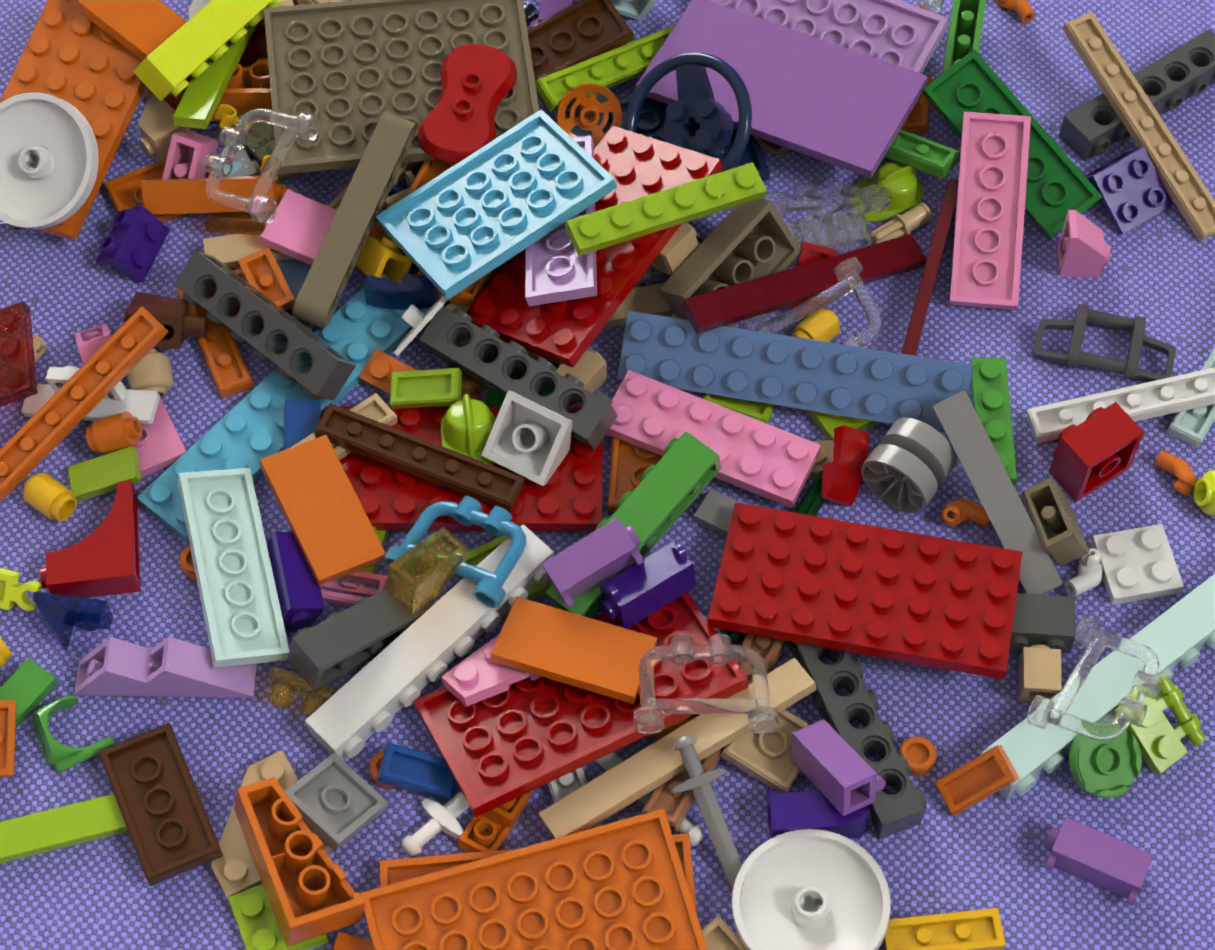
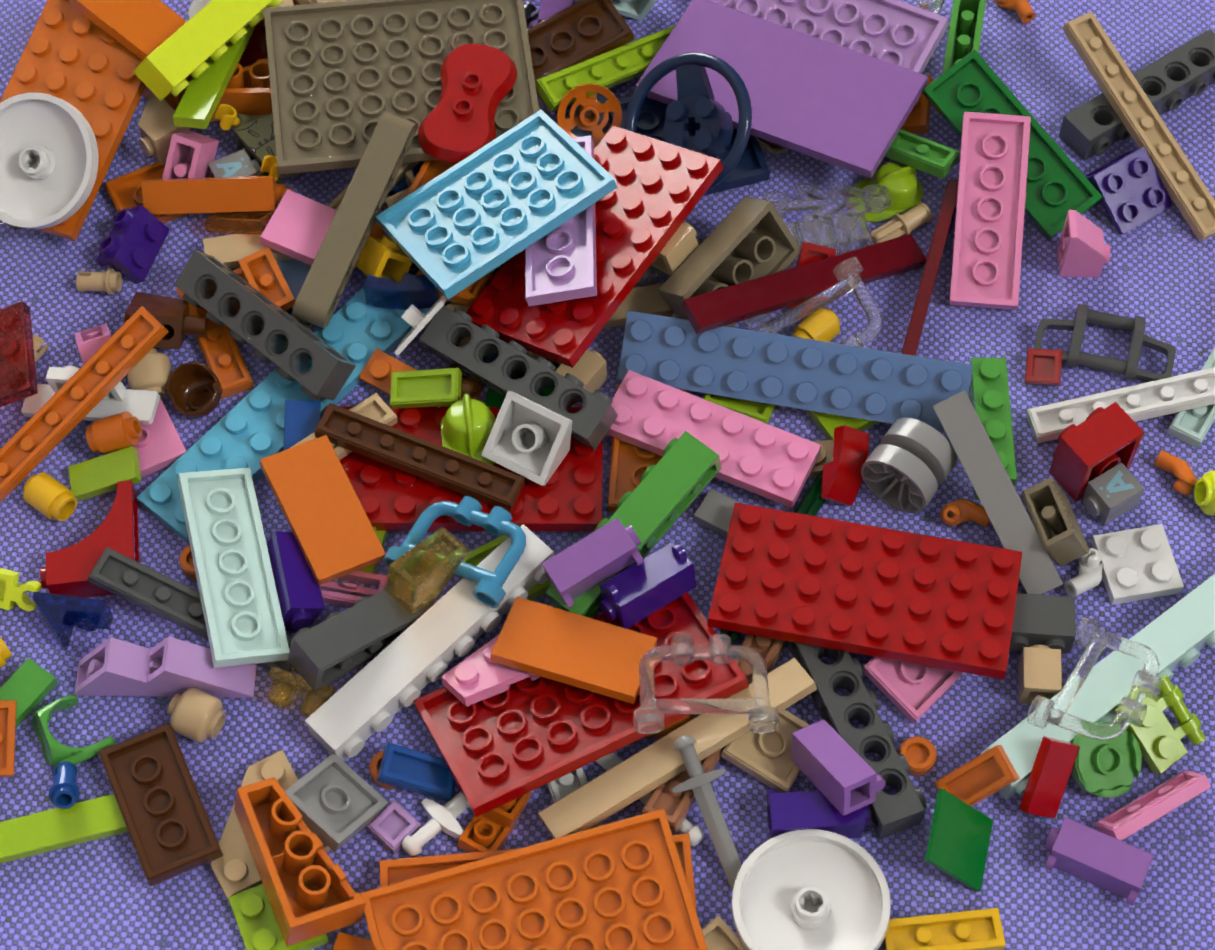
(64, 791): none -> blue pin
(99, 281): none -> tan pin
(157, 594): none -> dark grey tile
(194, 389): none -> reddish brown hair
(196, 715): none -> tan head
(261, 208): clear bar -> none
(393, 825): none -> lavender tile
(665, 209): lime plate -> none
(909, 685): none -> bright pink plate
(959, 840): none -> green piece
(1043, 367): none -> red tile
(1049, 777): none -> red tile
(1112, 494): none -> light grey brick
(1153, 805): none -> bright pink tile

